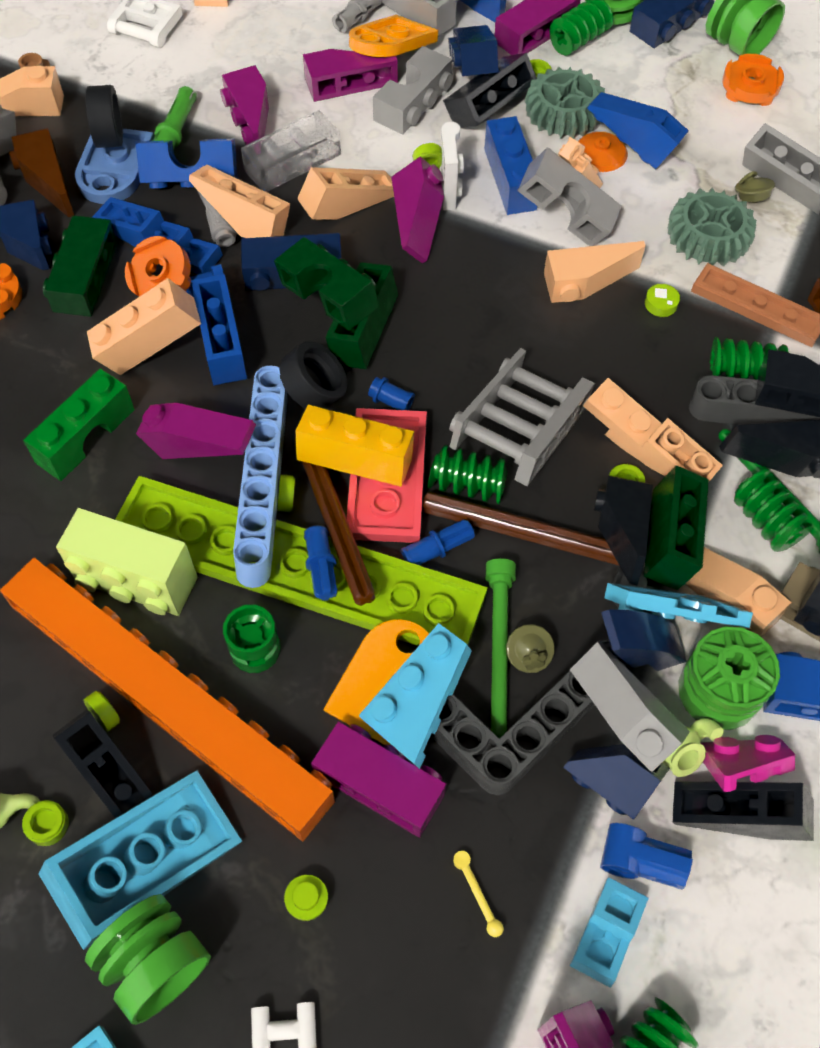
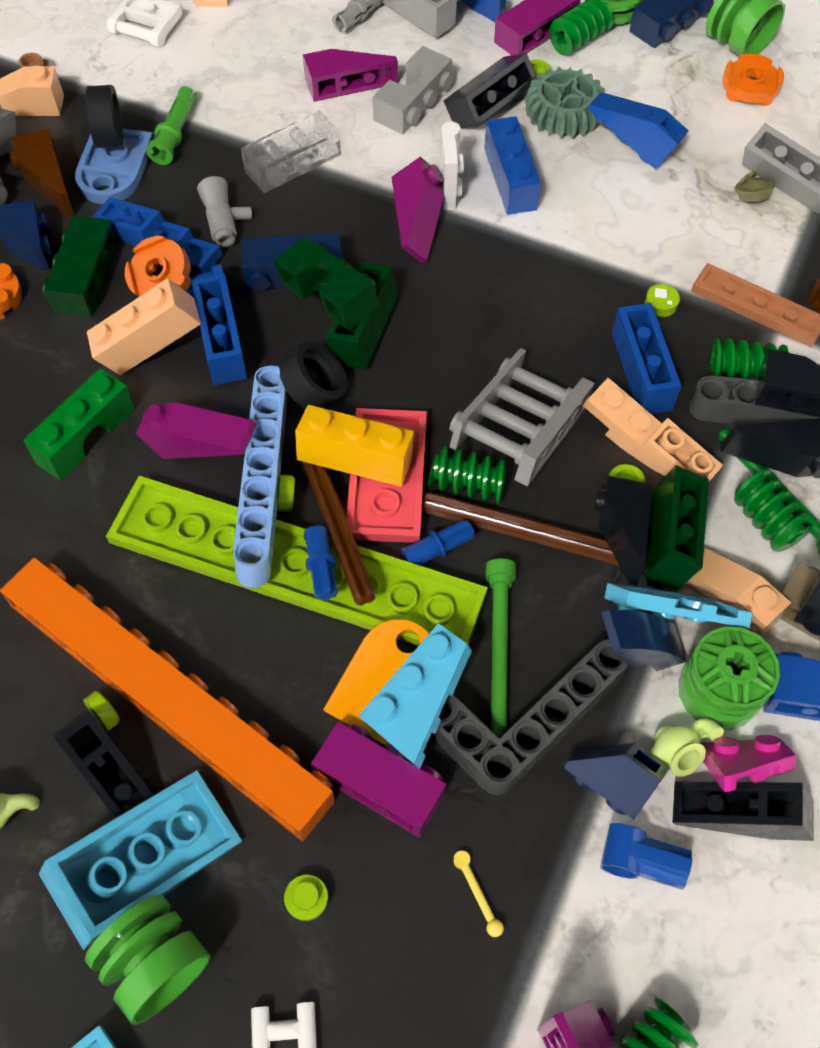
(45, 823): lime tile -> none
(128, 562): yellowish green brick -> none
(159, 165): blue arch -> none
(243, 206): light nougat slope -> none
(248, 101): magenta slope -> none
(251, 638): green wheel -> none
(341, 192): light nougat slope -> none
(390, 37): light orange tile -> none
(390, 394): blue pin -> none
(429, 152): lime tile -> none
(474, 50): dark blue brick -> none
(530, 648): olive hat -> none
(574, 154): light nougat hinge -> none
(586, 270): light nougat slope -> none
(590, 208): light grey arch -> none
(605, 150): orange piece -> none
(609, 932): medium azure slope -> none
(629, 707): light grey slope -> none
(646, 358): none -> blue brick
(711, 227): sand green gear -> none

